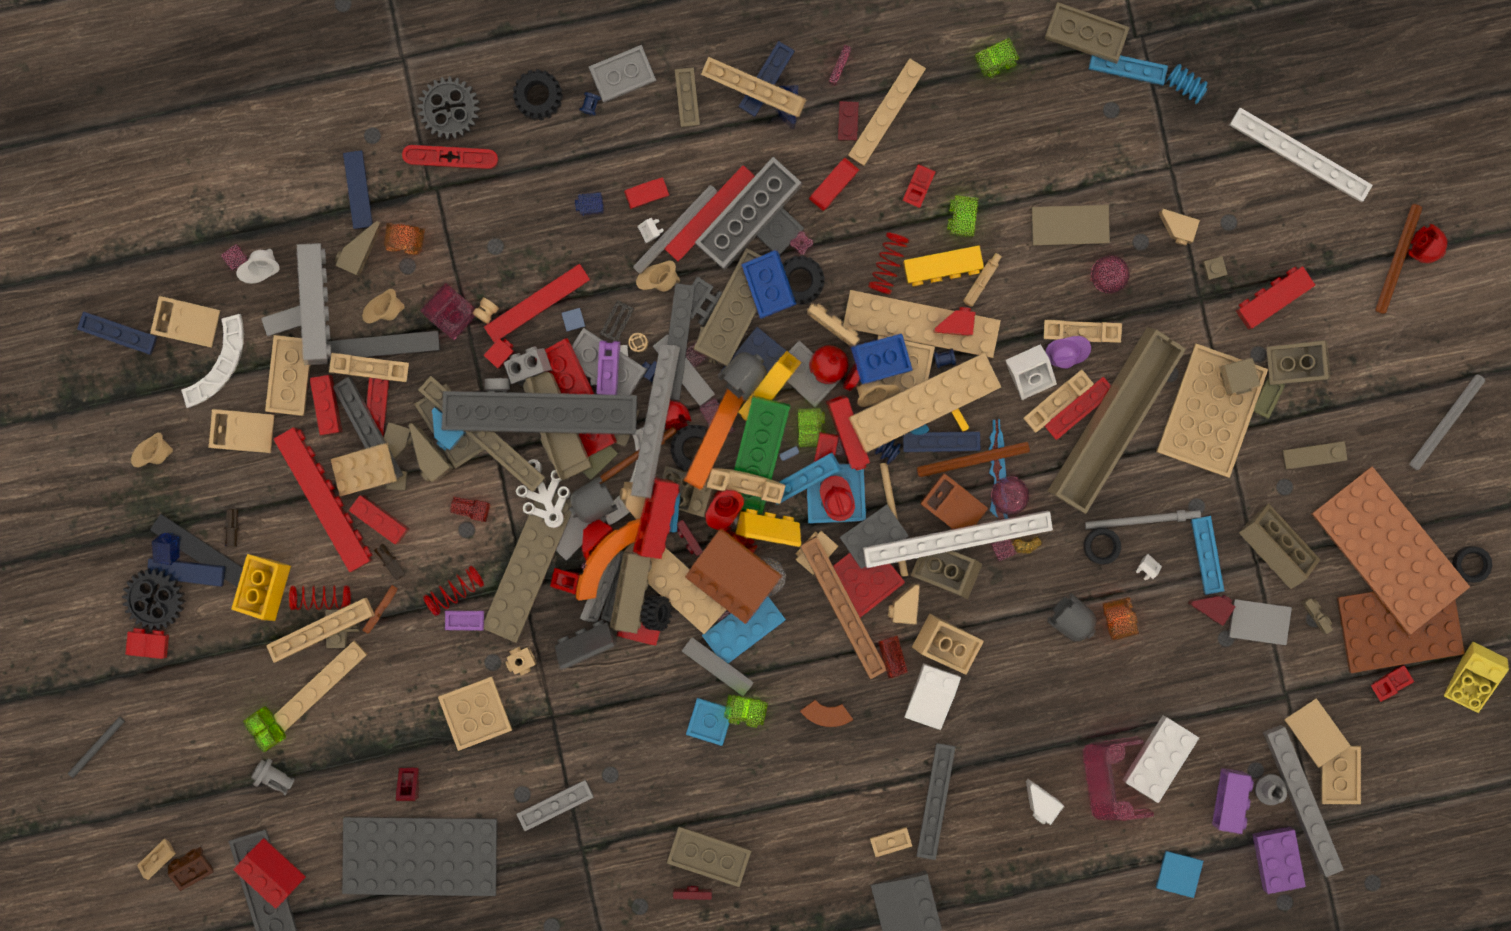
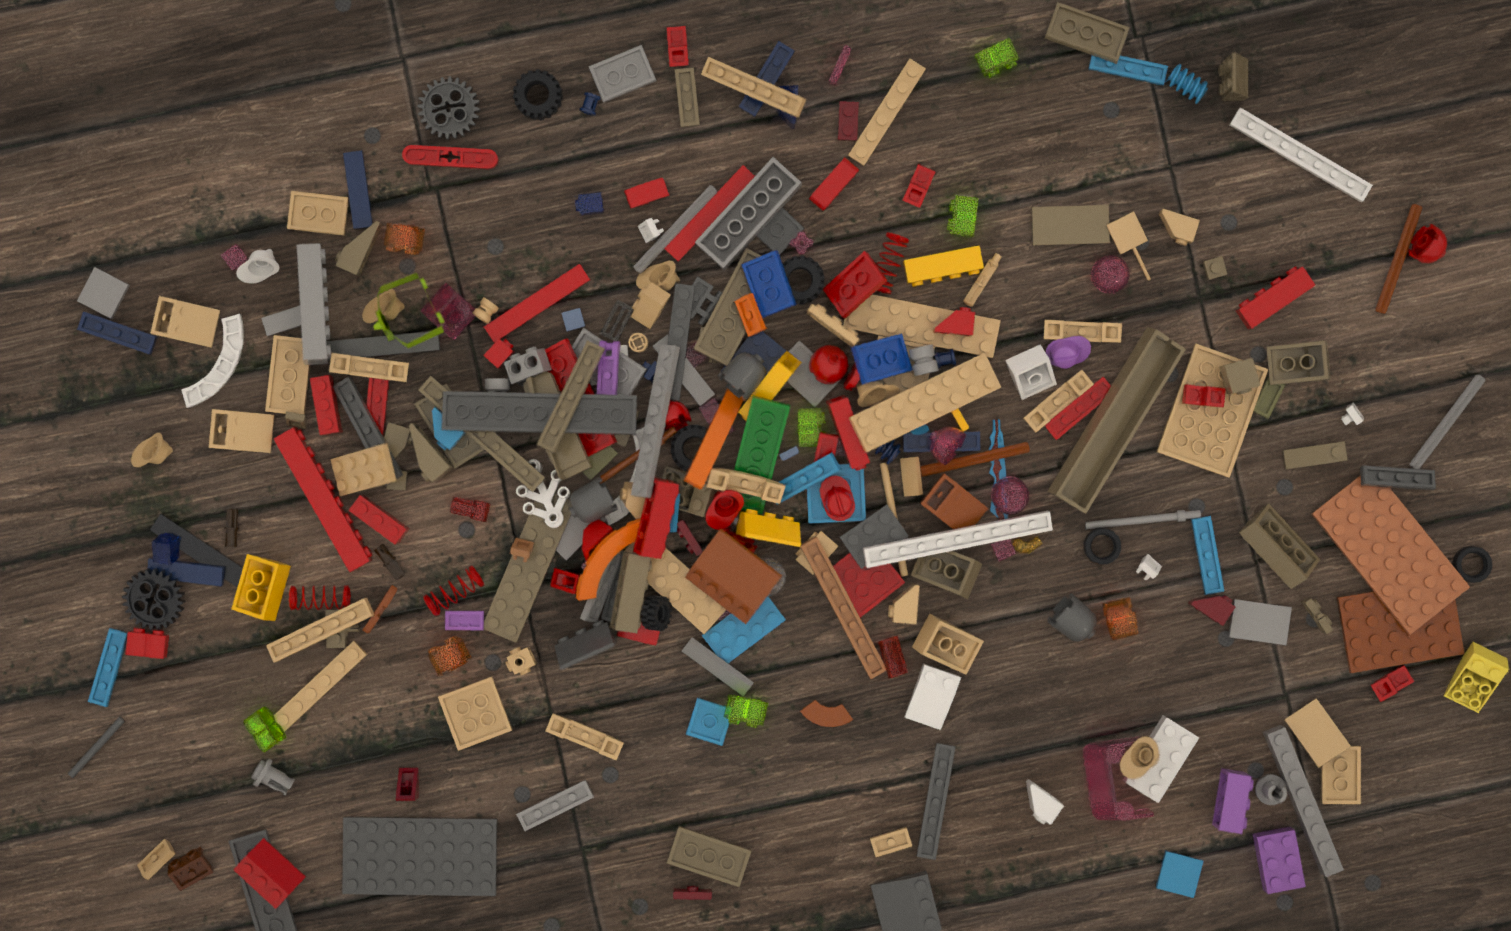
(103, 292): none -> light grey tile
(108, 667): none -> dark azure tile
(296, 420): none -> dark tan tile
(318, 213): none -> tan tile
(383, 324): none -> lime piece
(449, 656): none -> clear orange brick
(522, 548): none -> medium nougat tile
(570, 397): none -> dark tan tile
(585, 736): none -> tan slope
(650, 305): none -> tan brick
(677, 46): none -> red slope
(750, 314): none -> orange plate
(854, 284): none -> red plate
(911, 476): none -> tan tile
(923, 360): none -> light grey wheel
(945, 443): none -> clear pink cylinder
(1127, 235): none -> tan piece
(1140, 758): none -> tan piece
(1203, 396): none -> red slope
(1233, 78): none -> dark tan slope
(1352, 415): none -> white tile
(1397, 477): none -> dark grey tile

